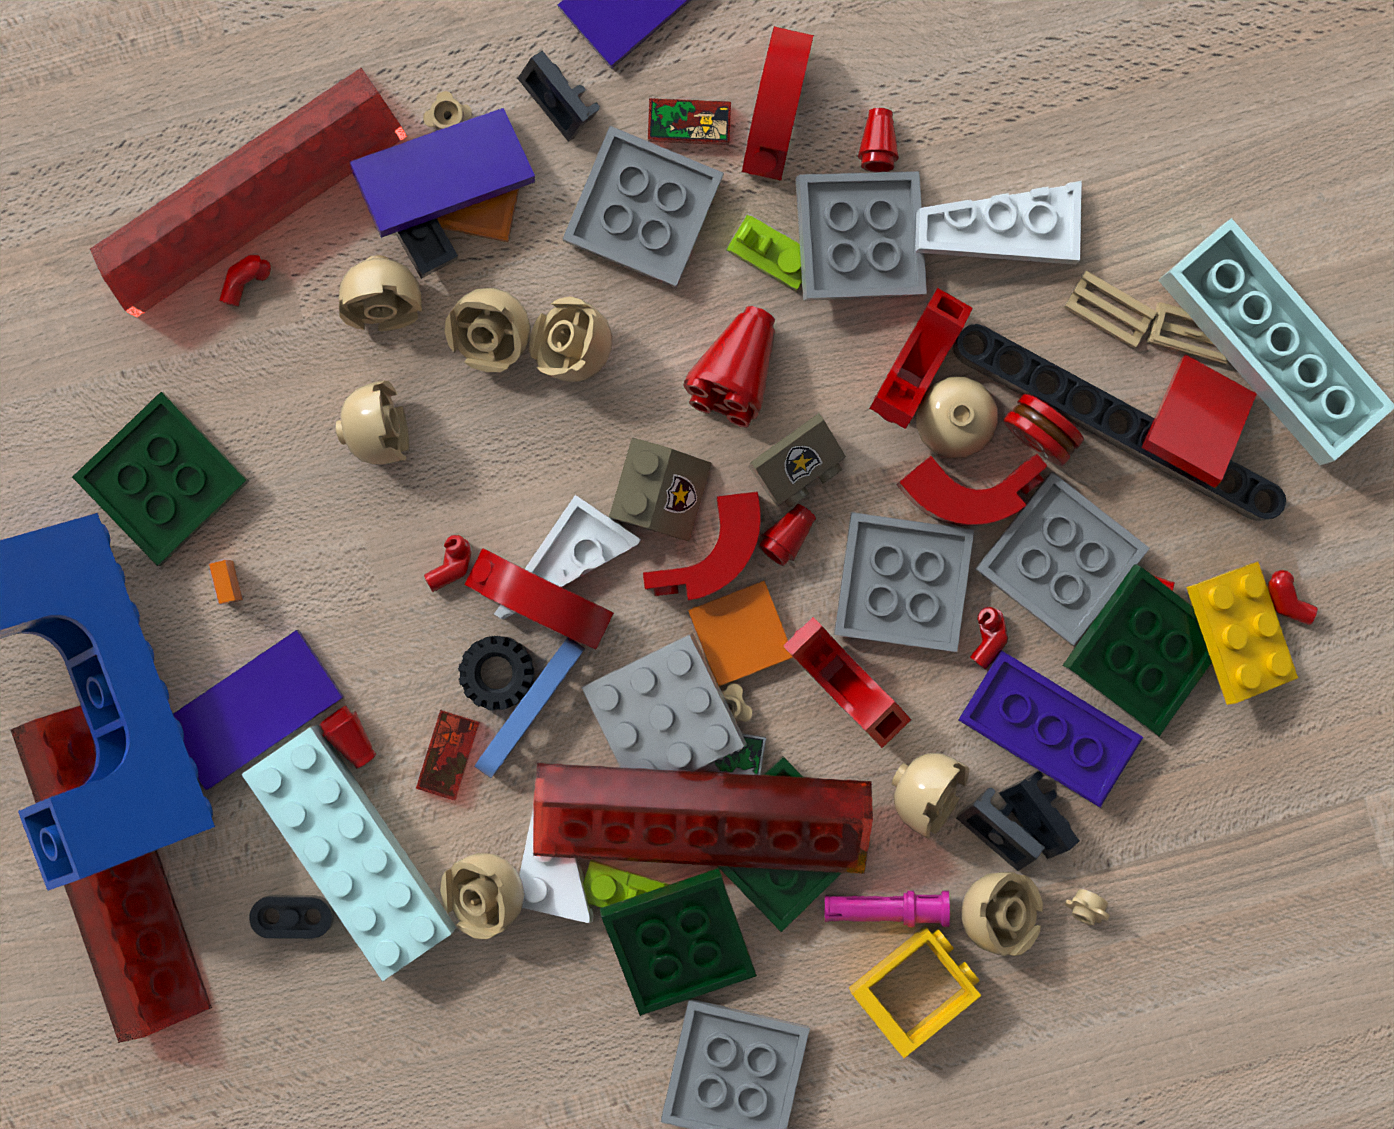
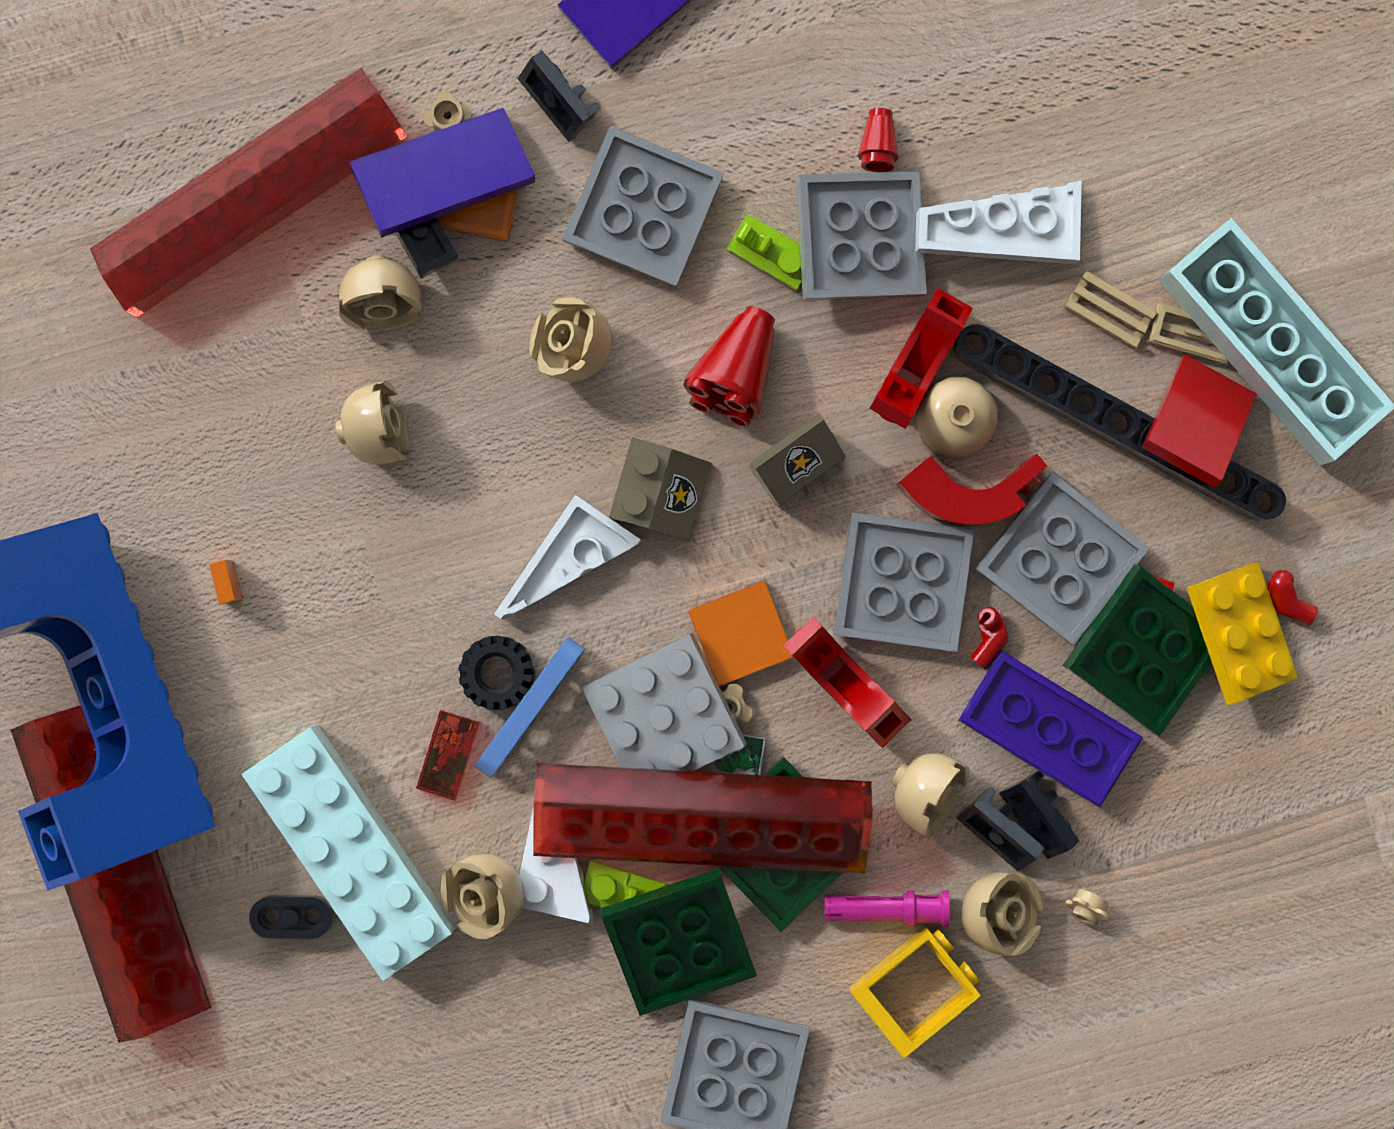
(160, 479): dark green plate -> none
(241, 273): red arm -> none
(255, 708): dark purple tile -> none
(348, 736): red cone -> none
(454, 564): red arm -> none
(488, 329): tan cylinder -> none
(539, 599): red arch -> none
(689, 121): tile -> none
(736, 543): red arch -> none
(777, 103): red arch -> none
(787, 535): red cone -> none
(1043, 429): red head -> none

